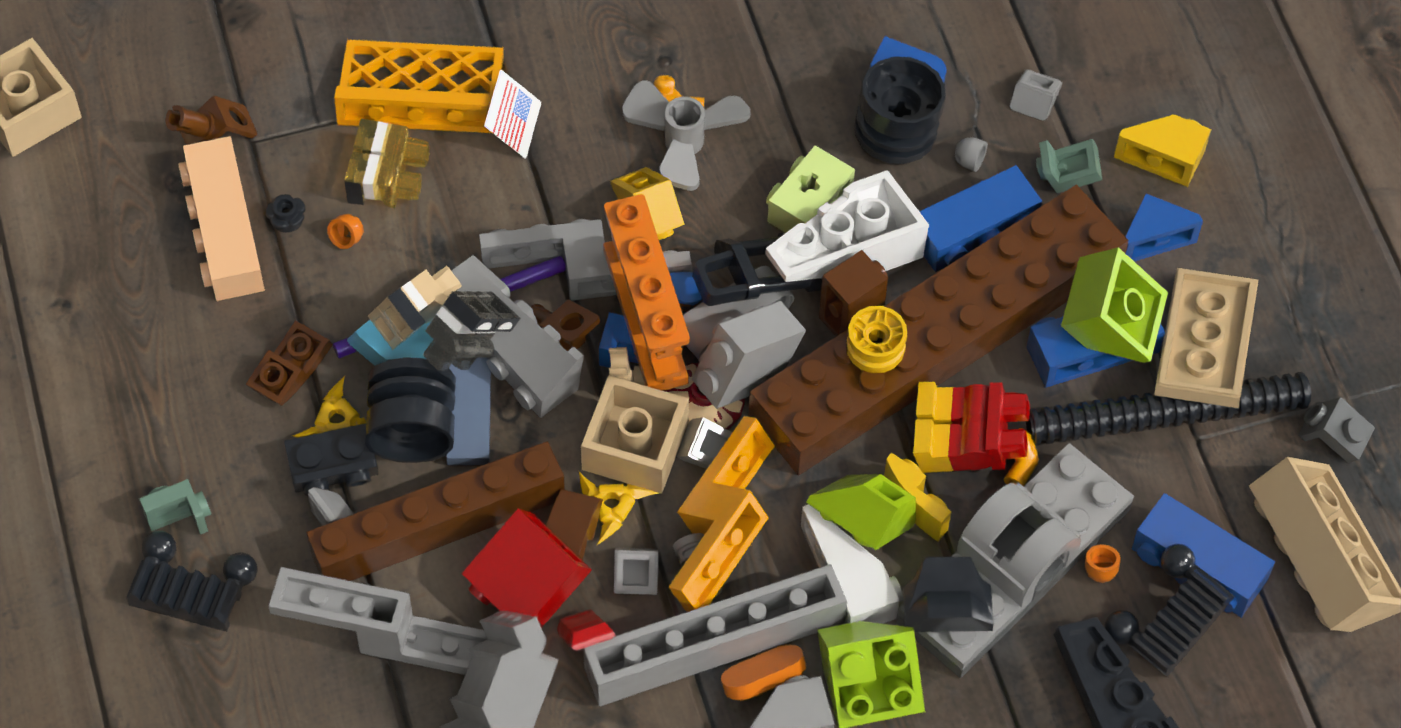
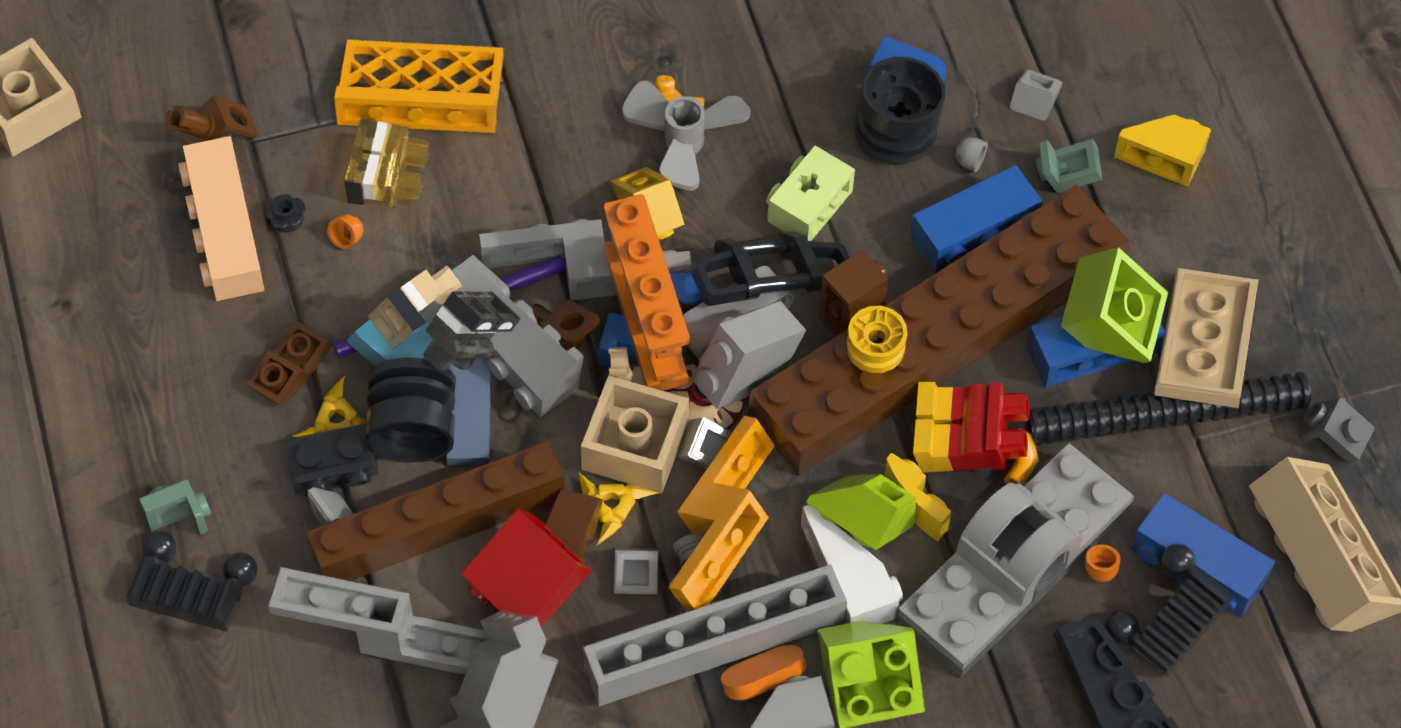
(512, 114): sticker -> none
(584, 630): red tile -> none
(867, 217): white wedge -> none
(948, 597): black slope -> none
(1161, 228): blue slope -> none

